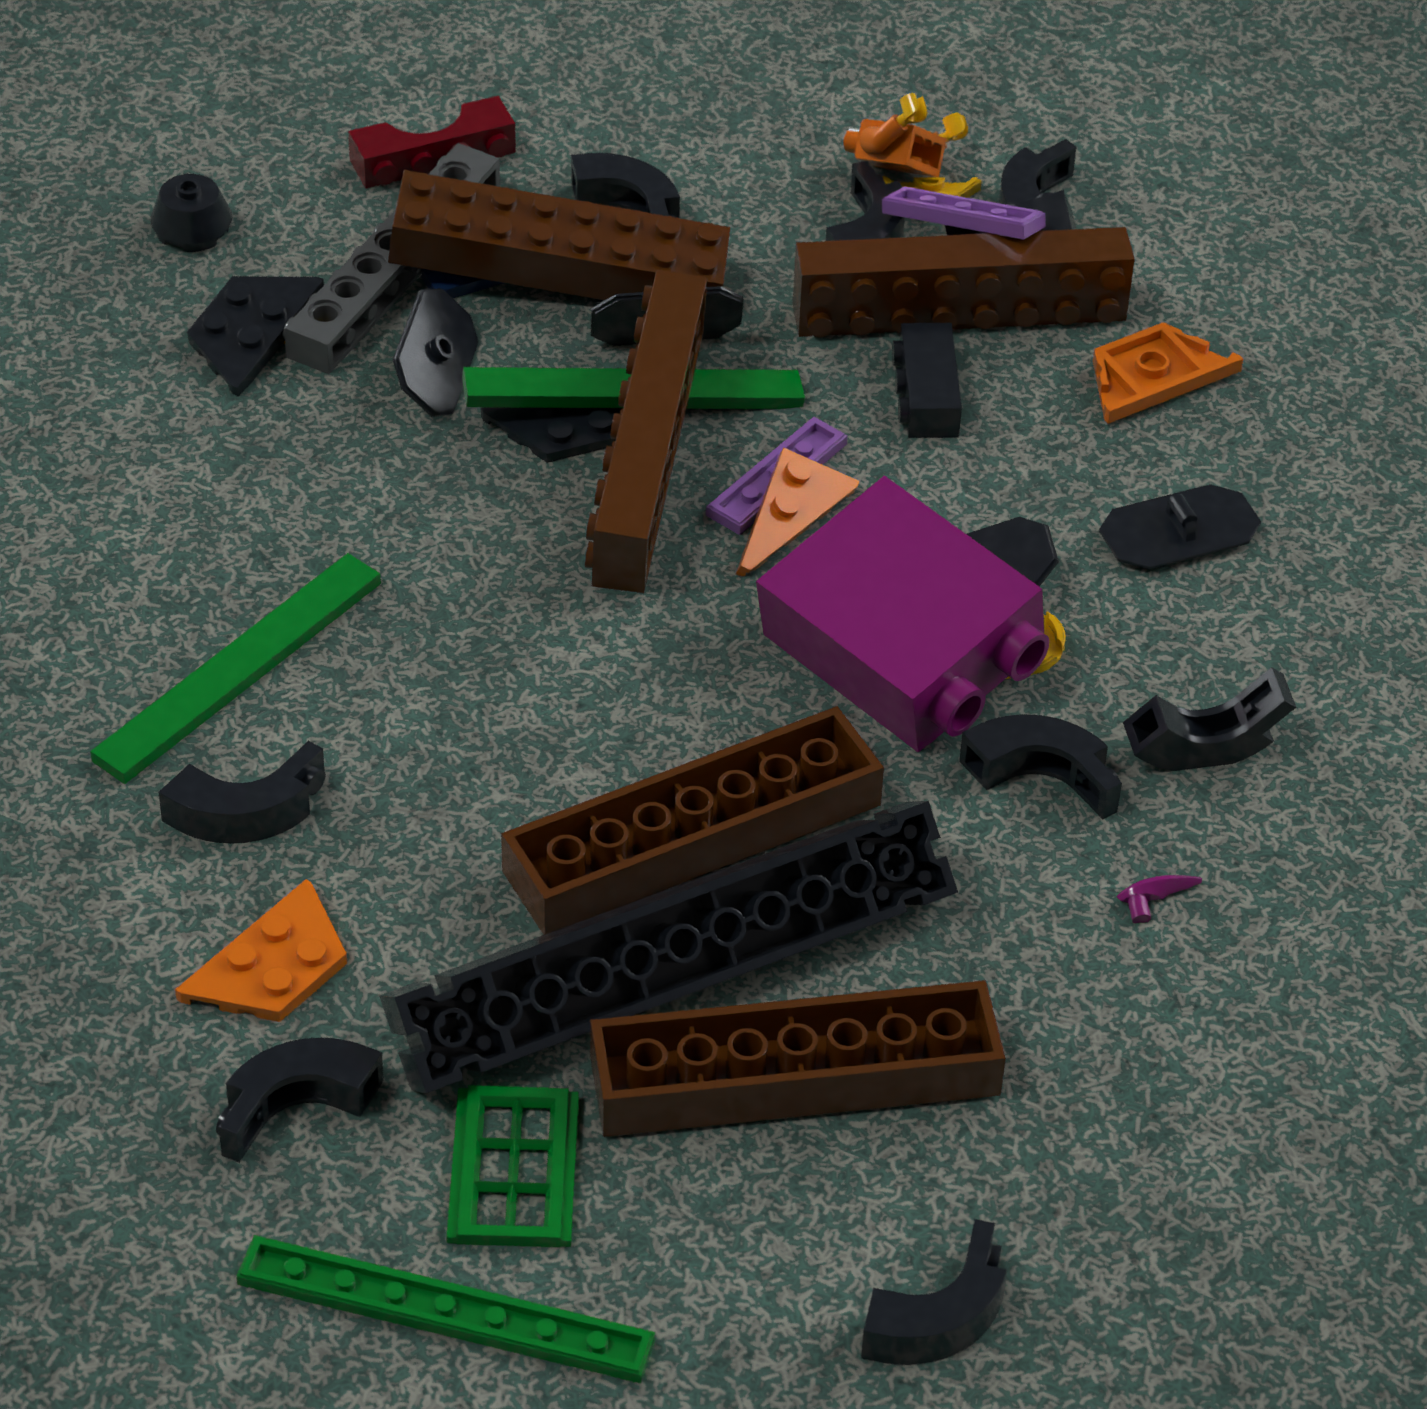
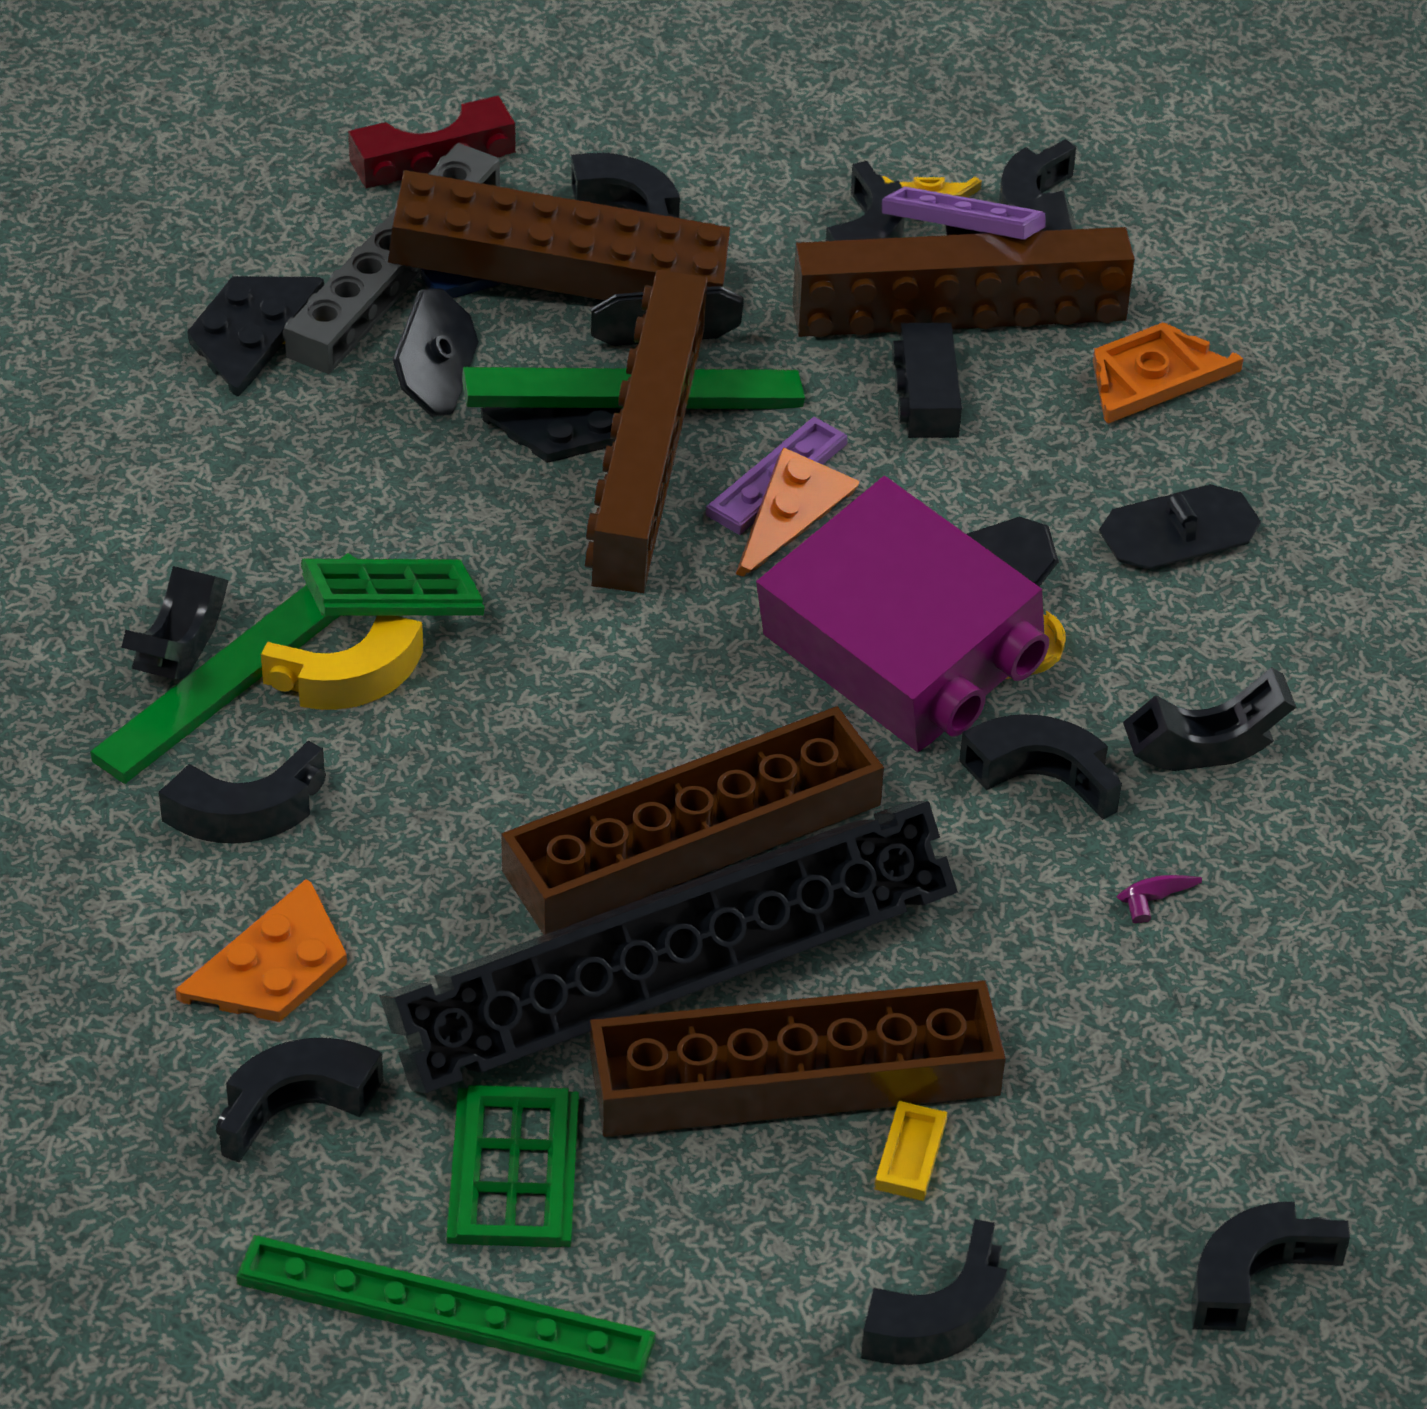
(181, 627): none -> black arch
(190, 213): black cone -> none
(347, 676): none -> yellow arch
(392, 587): none -> green piece
(905, 146): orange torso -> none
(911, 1150): none -> yellow tile
(1250, 1244): none -> black arch

